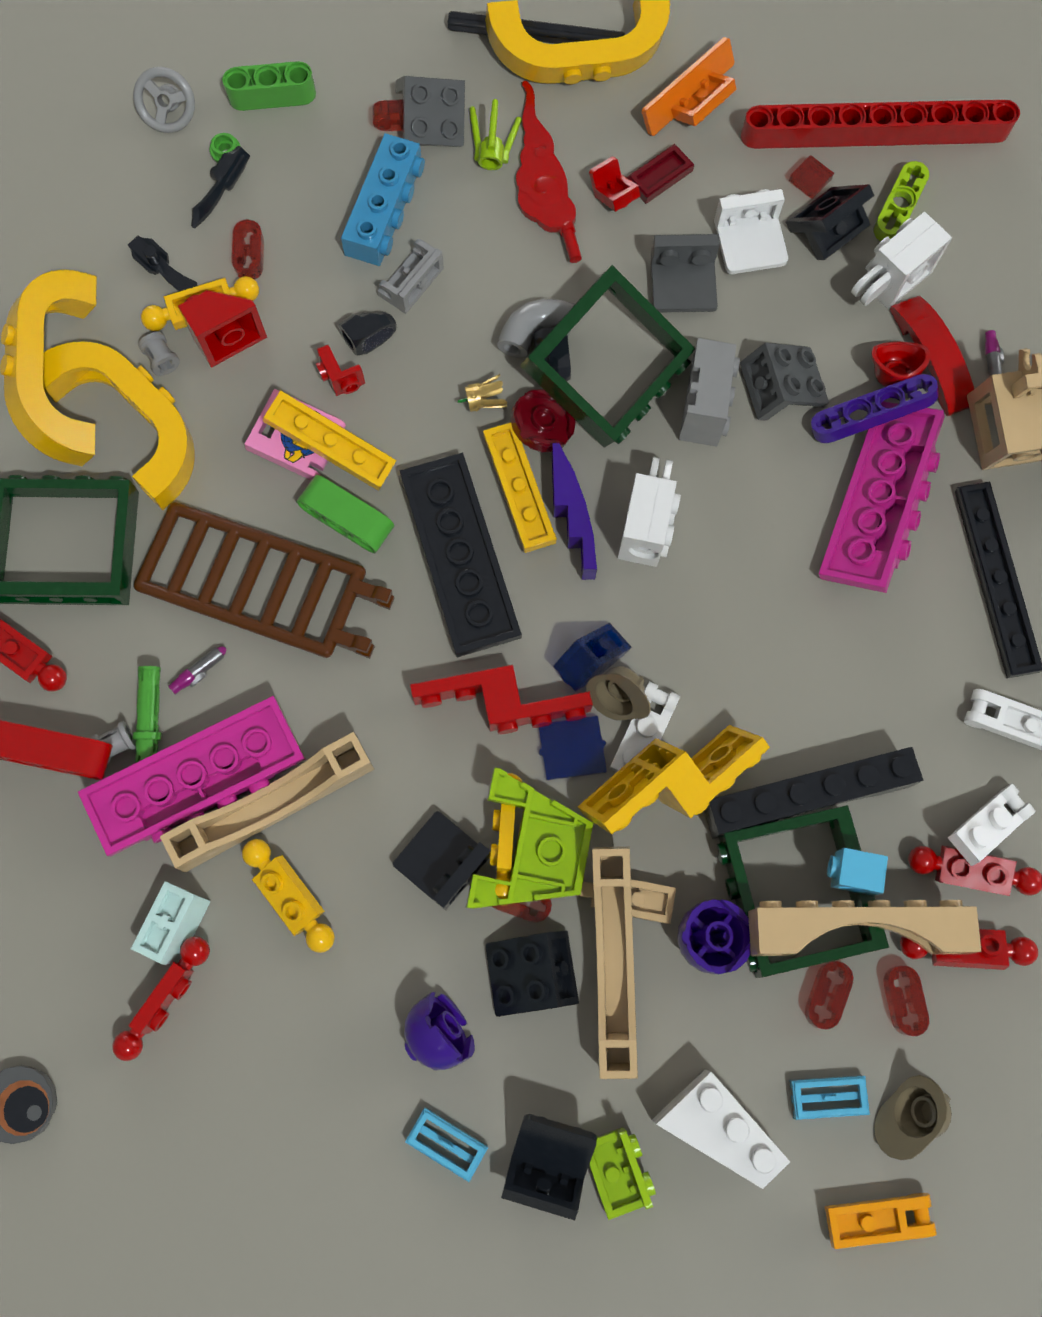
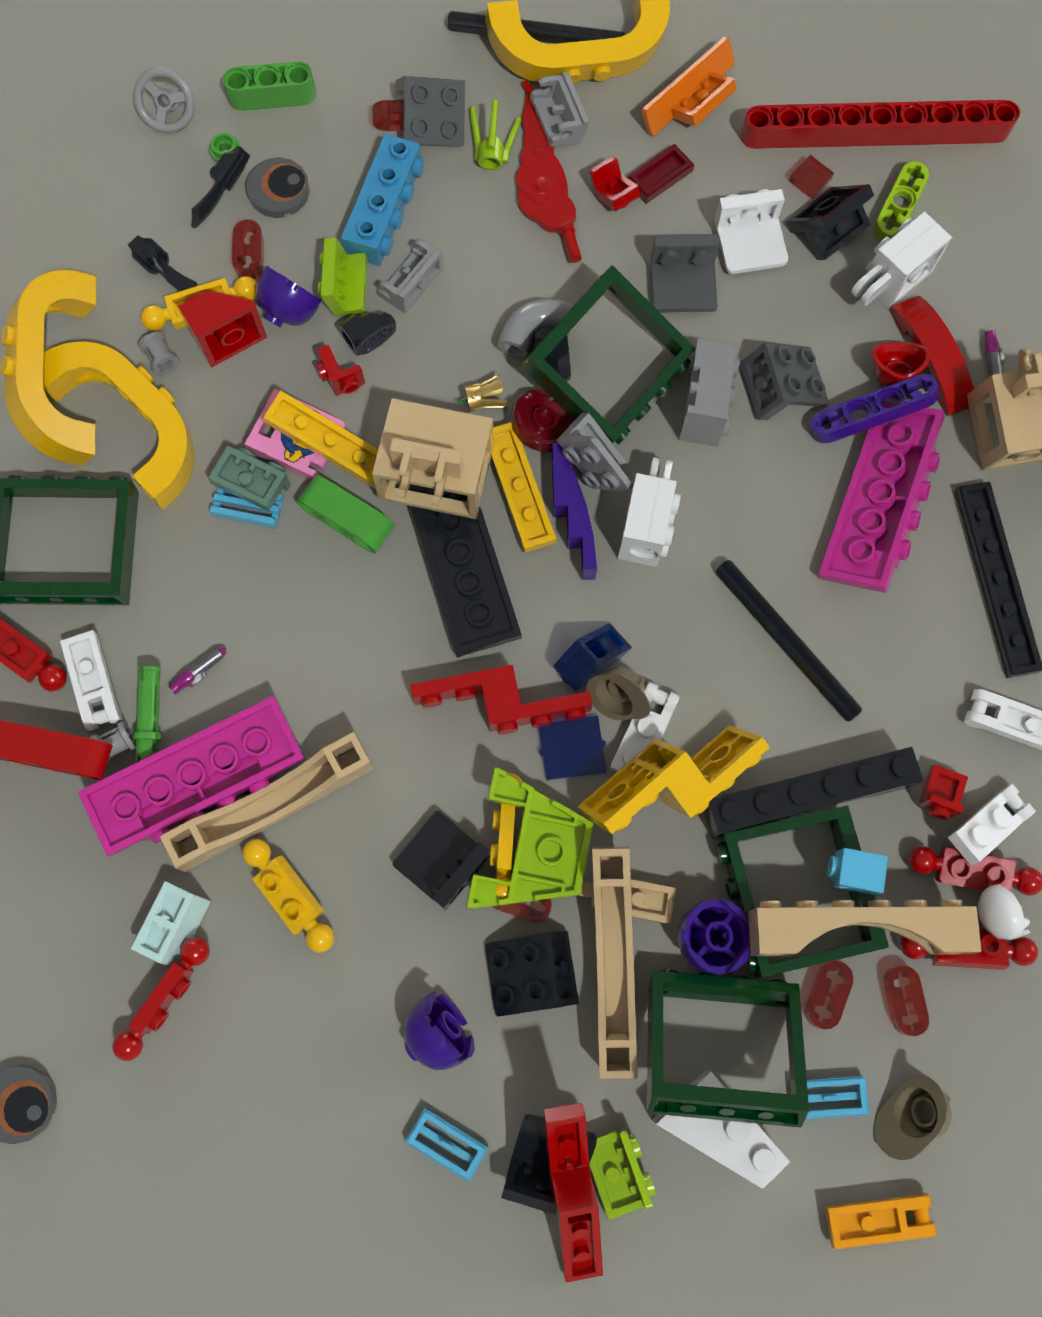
(90, 679): none -> white plate
(220, 498): none -> medium azure tile
(249, 478): none -> sand green bracket
(277, 187): none -> tile
(284, 299): none -> dark purple cylinder
(334, 637): reddish brown bar -> none
(342, 279): none -> lime bracket
(433, 451): none -> tan piece
(560, 110): none -> light grey hinge
(573, 1192): none -> red bracket
(594, 455): none -> light grey bracket
(723, 1102): none -> dark green window
(789, 640): none -> black axle
(943, 792): none -> red bracket
(1002, 913): none -> white hair

